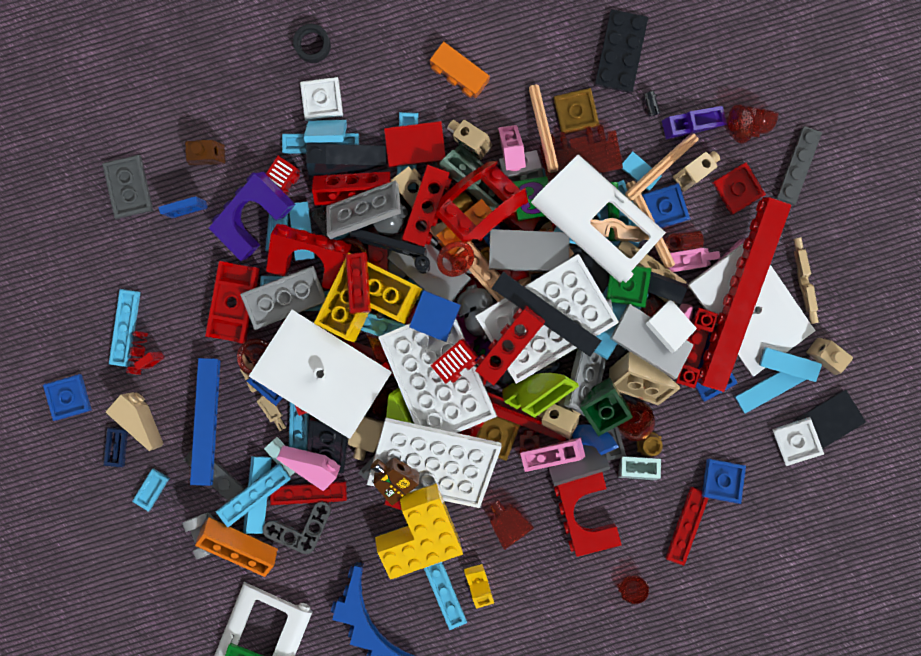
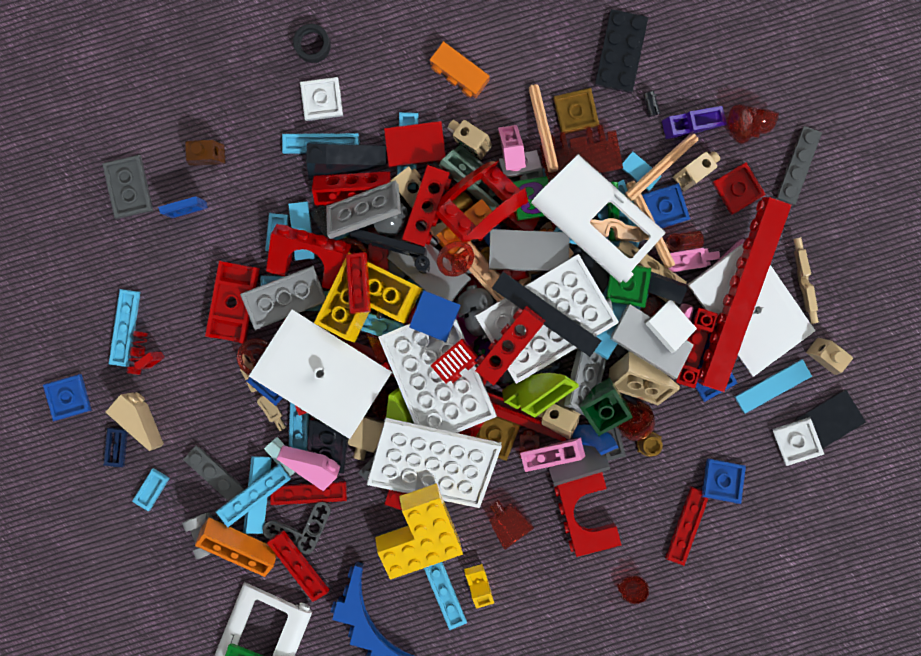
(205, 422): blue piece -> none
(228, 224): dark purple arch -> none
(283, 174): red brick -> none
(298, 566): none -> red plate
(325, 131): medium azure tile -> none
(394, 479): reddish brown torso -> none
(639, 468): light aqua brick -> none
(790, 364): medium azure tile -> none

